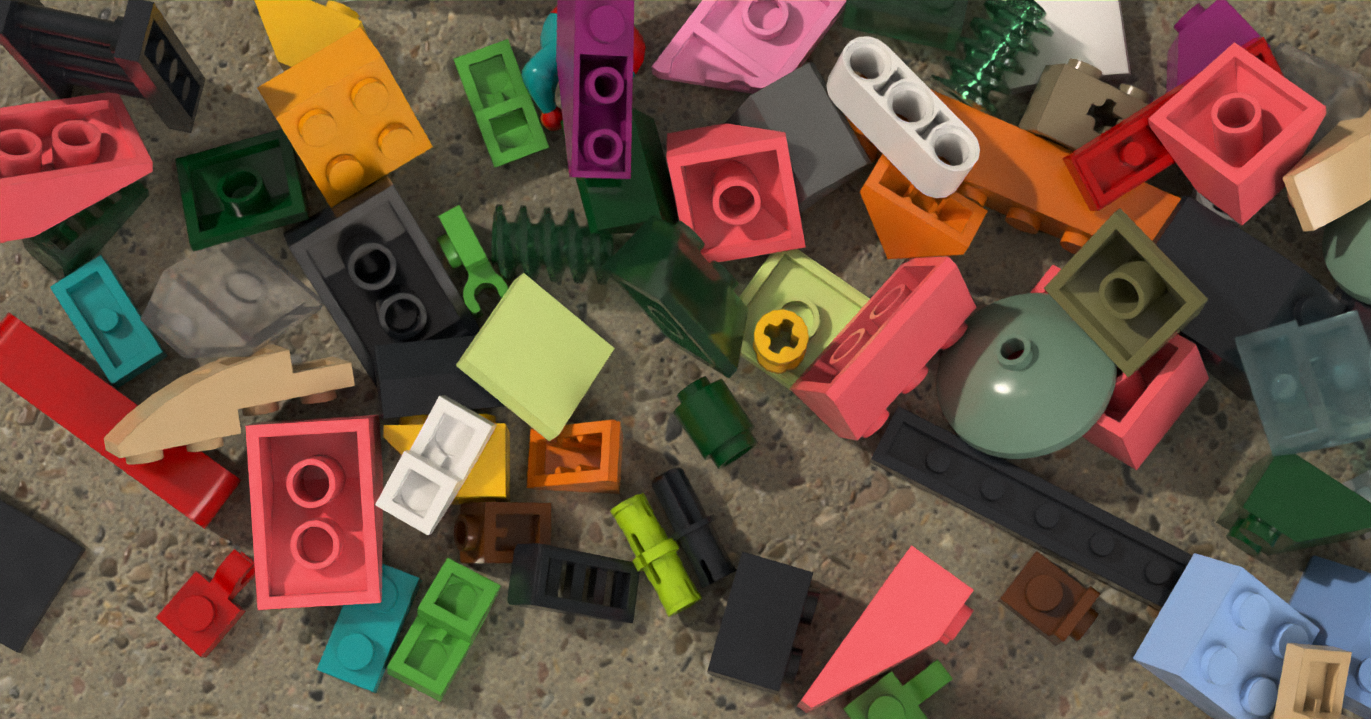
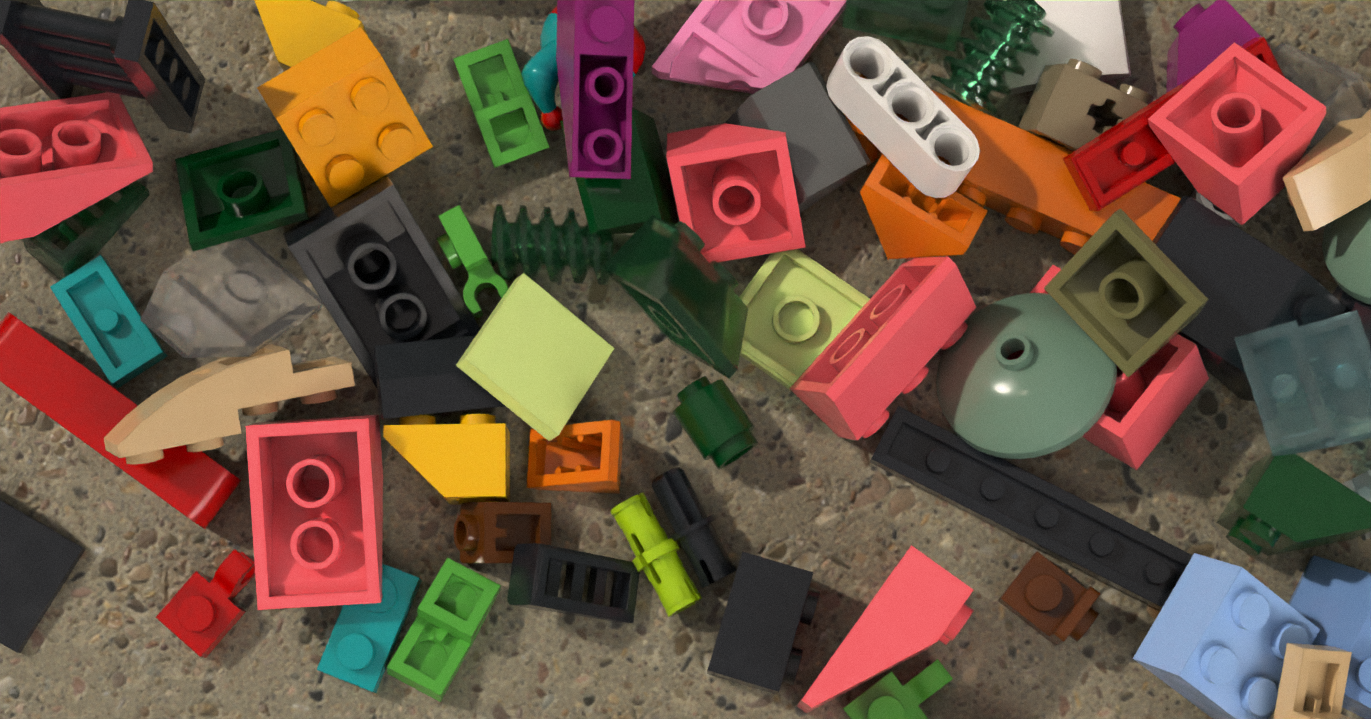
(436, 465): white slope -> none
(772, 325): yellow bush -> none

